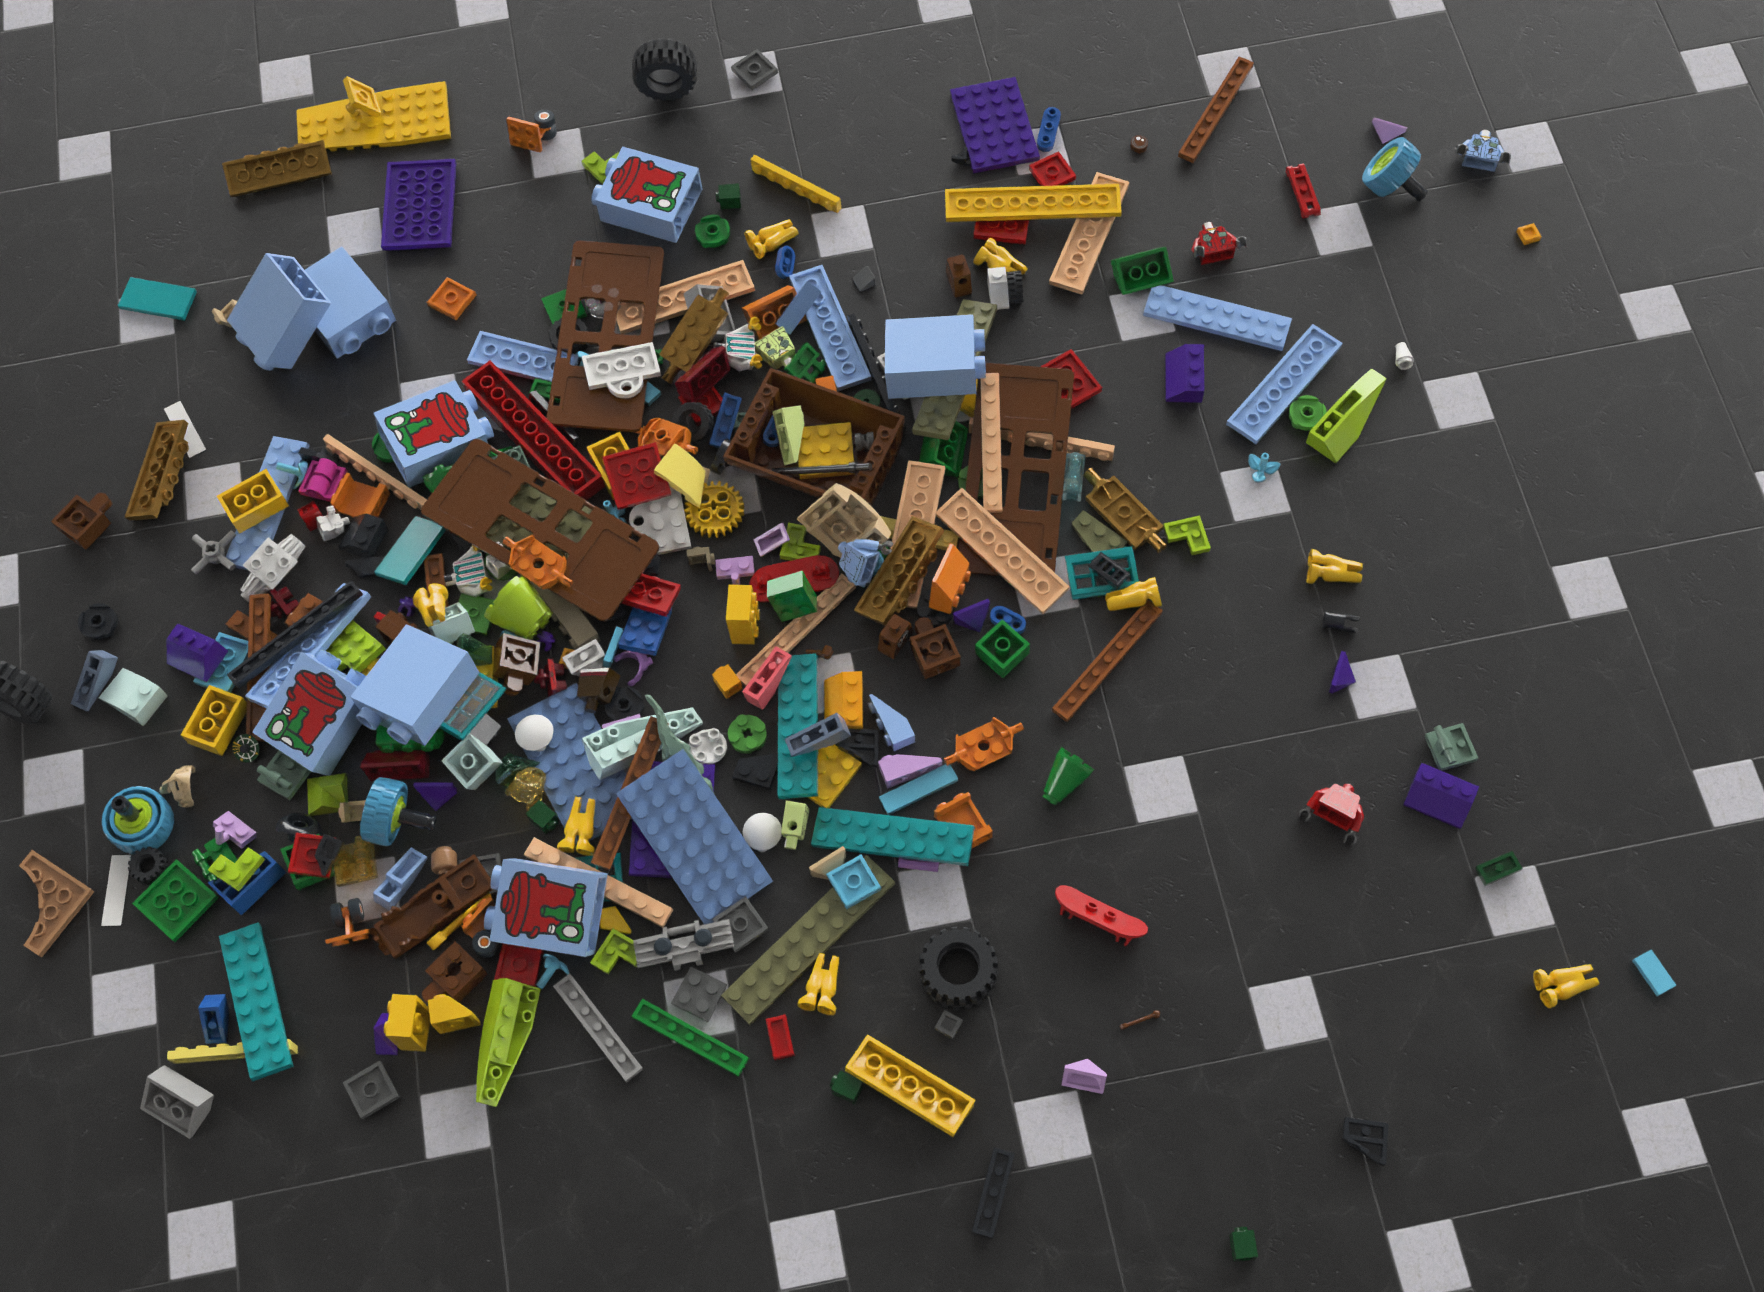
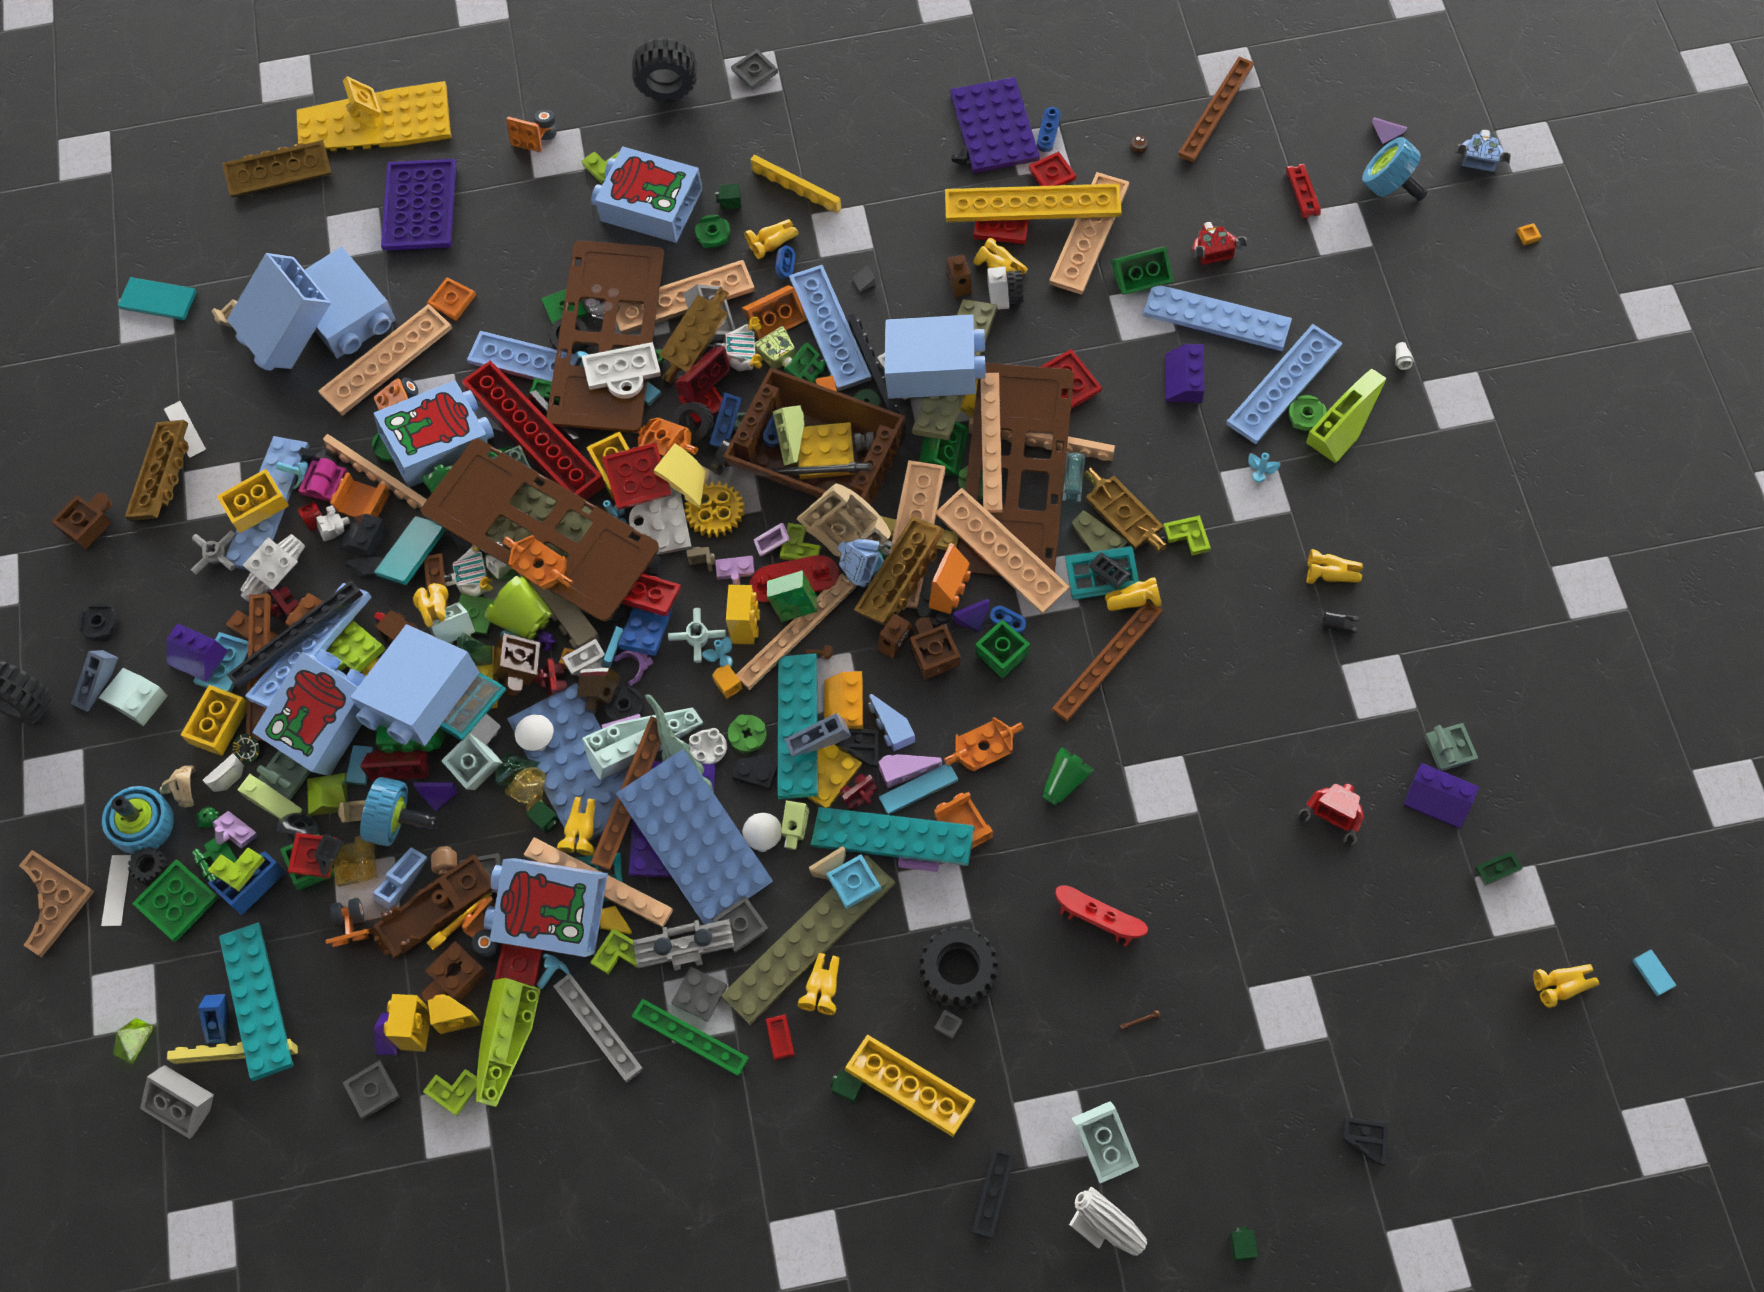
(131, 1039): none -> clear neon green slope
(211, 816): none -> green animal
(225, 774): none -> white slope
(267, 797): none -> yellowish green slope
(355, 774): none -> medium azure tile
(385, 359): none -> light nougat plate
(396, 392): none -> orange plate
(407, 603): dark purple plate -> none
(455, 1096): none -> lime plate
(697, 641): none -> light aqua bar
(722, 647): none -> medium azure plant
(767, 678): coral slope -> none
(798, 307): medium blue tile -> none
(859, 793): none -> dark red hips
(1084, 1076): lavender slope -> none
(1101, 1220): none -> white plate
(1105, 1142): none -> light aqua slope
(1343, 674): dark purple slope -> none

